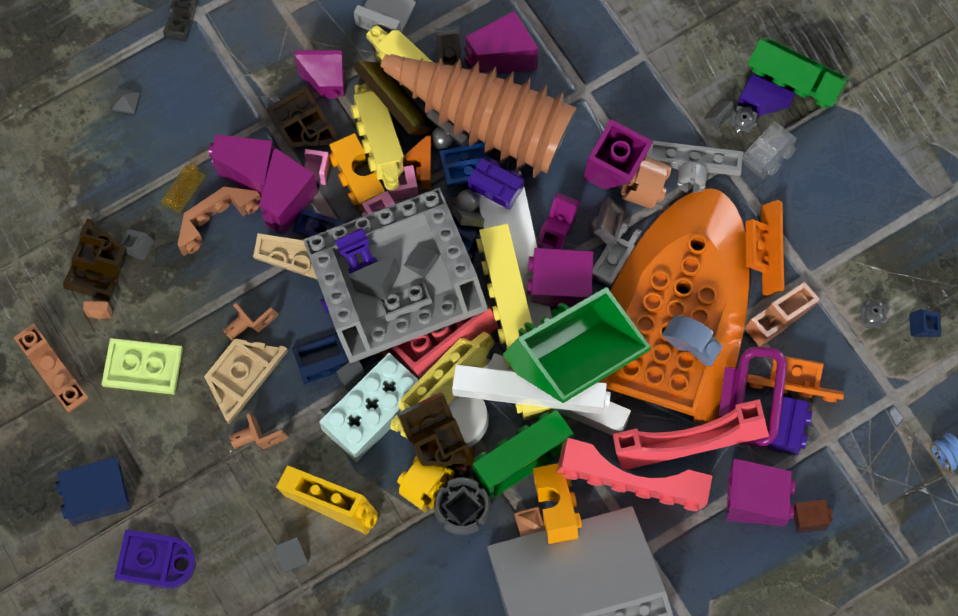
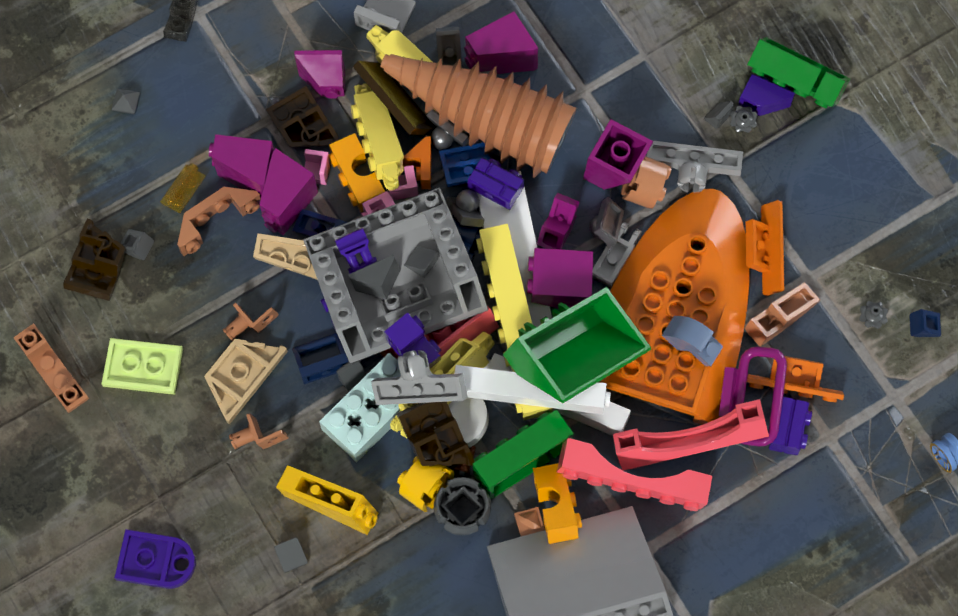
(92, 491): dark blue brick -> none
(97, 309): nougat tile -> none
(408, 335): none -> dark purple brick
(418, 383): none -> light grey plate
(759, 494): magenta slope -> none
(769, 150): clear brick -> none
(812, 516): copper brick -> none

